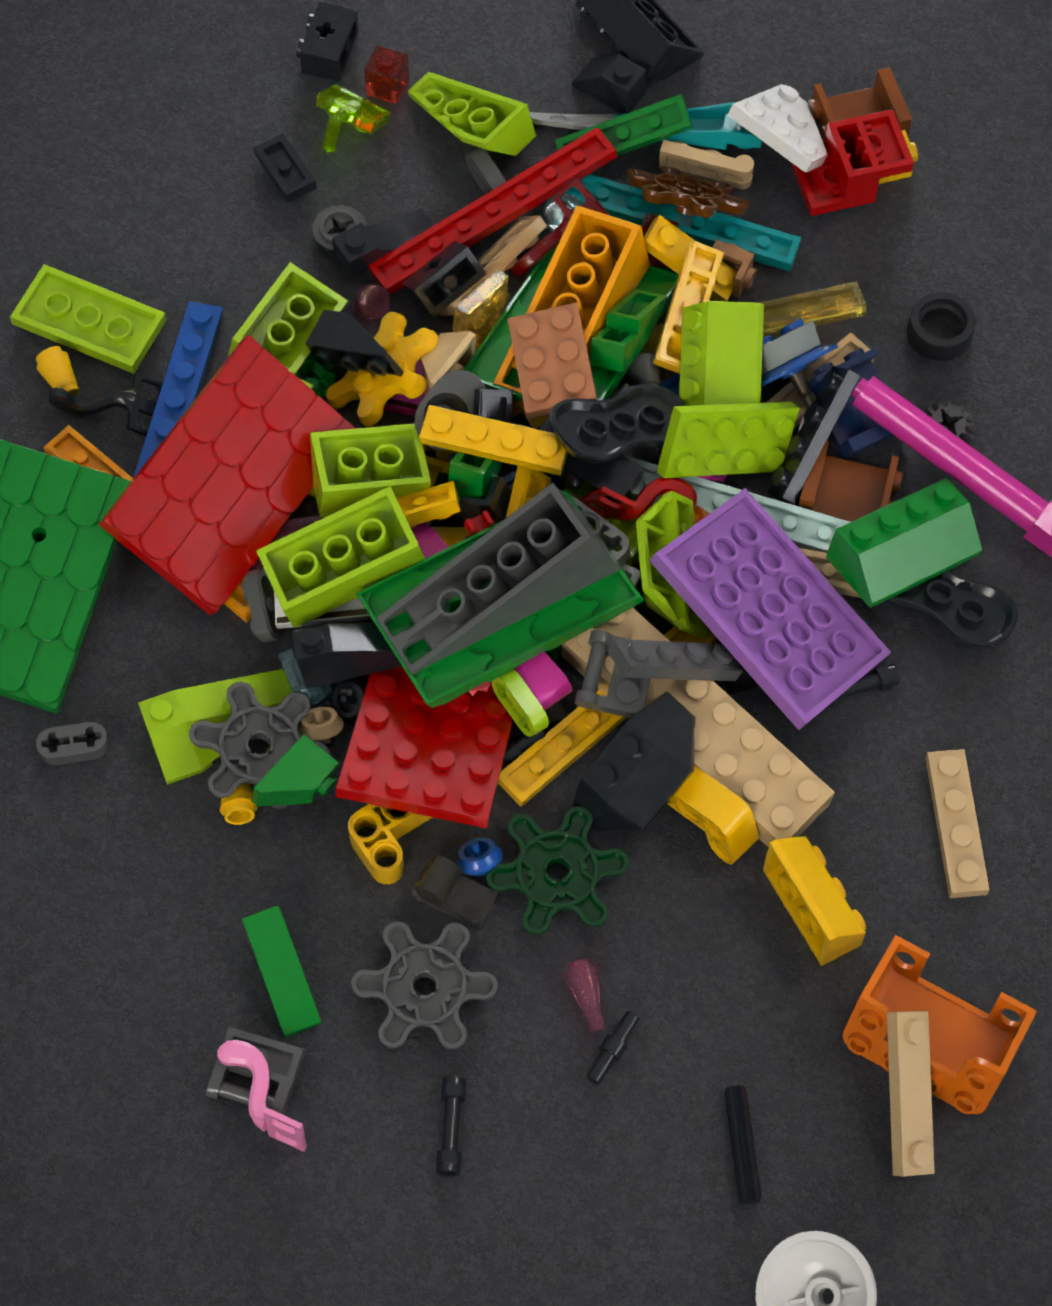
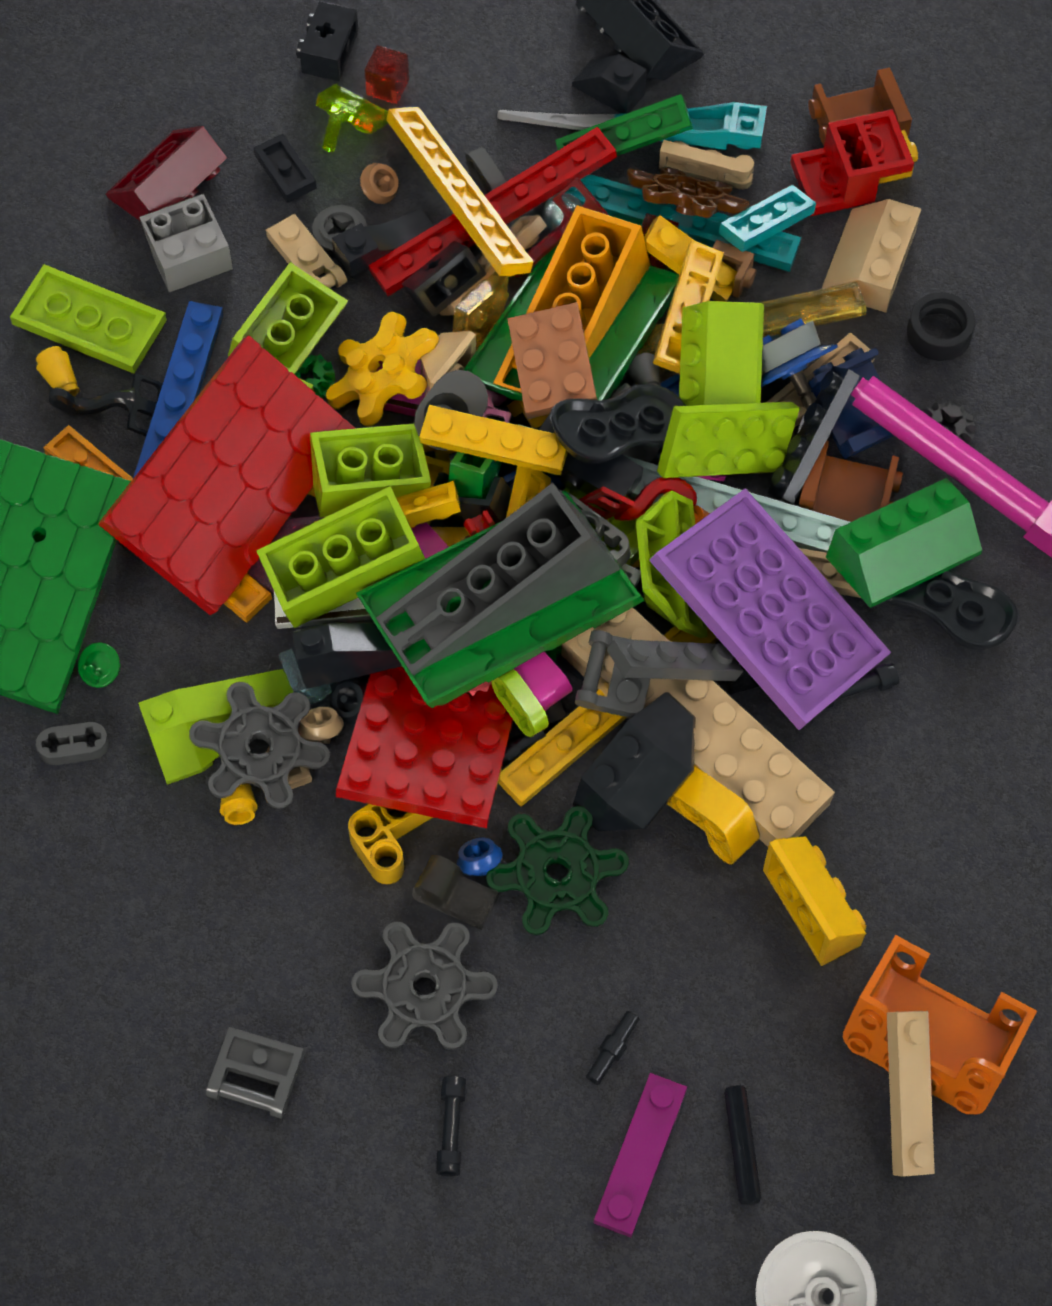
(99, 665): none -> green hat
(169, 172): none -> slope
(186, 243): none -> light grey slope
(248, 1056): bright pink piece -> none
(261, 602): dark grey plate -> none
(281, 971): green slope -> none
(297, 776): green slope -> none
(303, 250): none -> tan plate
(345, 343): black slope -> none
(372, 301): clear pink tile -> none
(379, 183): none -> medium nougat hat
(460, 192): none -> yellow plate
(475, 114): lime wedge -> none
(493, 404): black tile -> none
(584, 984): clear pink cone -> none
(626, 330): green slope -> none
(640, 1155): none -> magenta plate
(767, 218): none -> teal plate
(784, 124): white plate -> none
(874, 250): none -> tan slope
(957, 823): tan plate -> none

